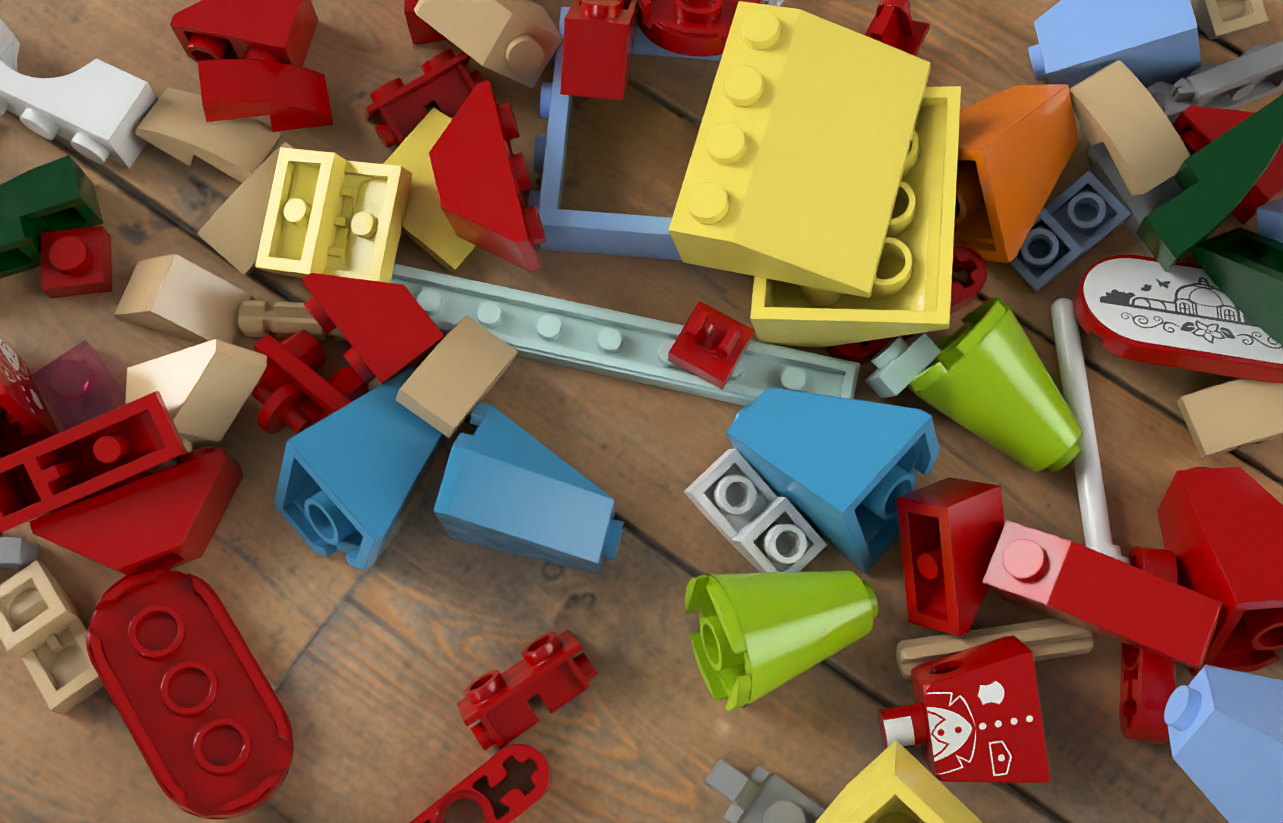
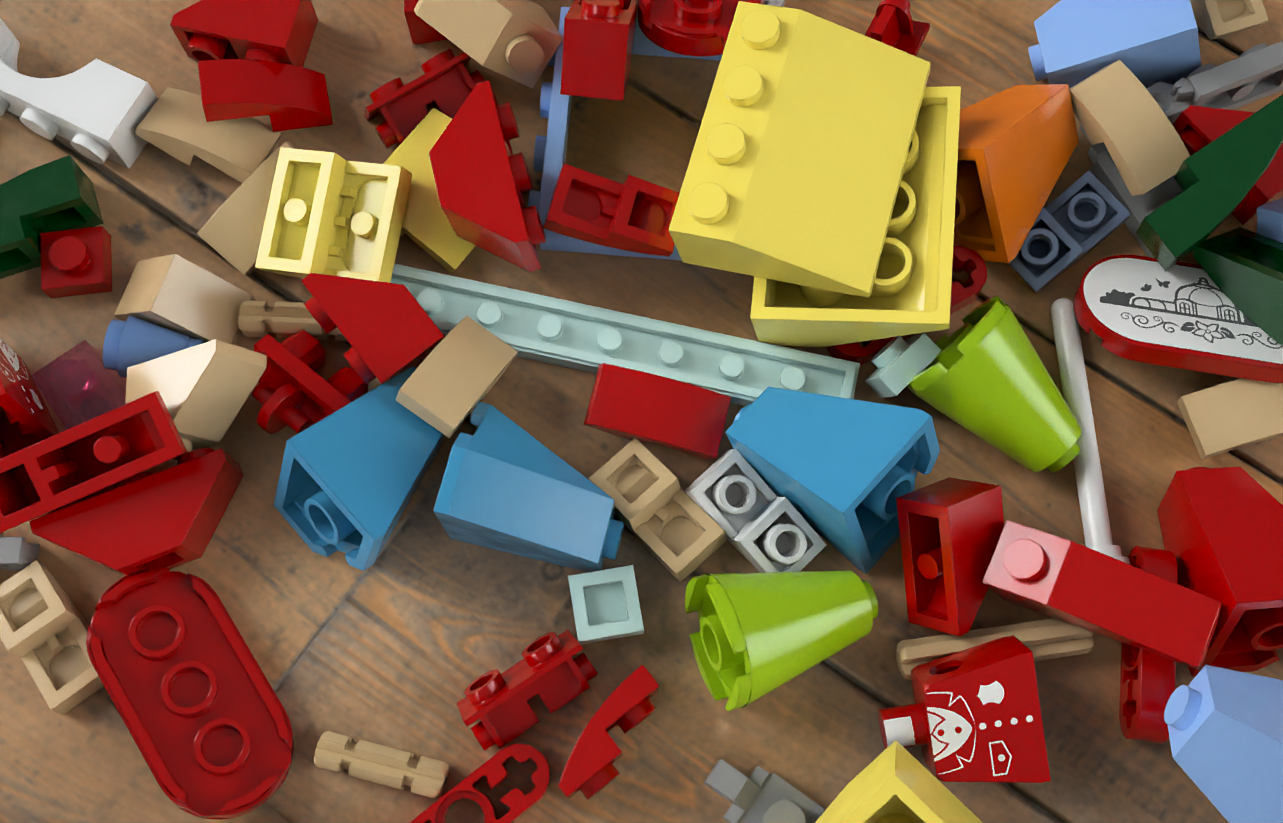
(138, 342): none -> medium blue cone
(381, 764): none -> tan axle
(593, 756): none -> red slope
(606, 604): none -> light aqua plate
(612, 214): none -> red slope
(657, 410): none -> red slope
(659, 510): none -> tan slope
(710, 345): red tile -> none

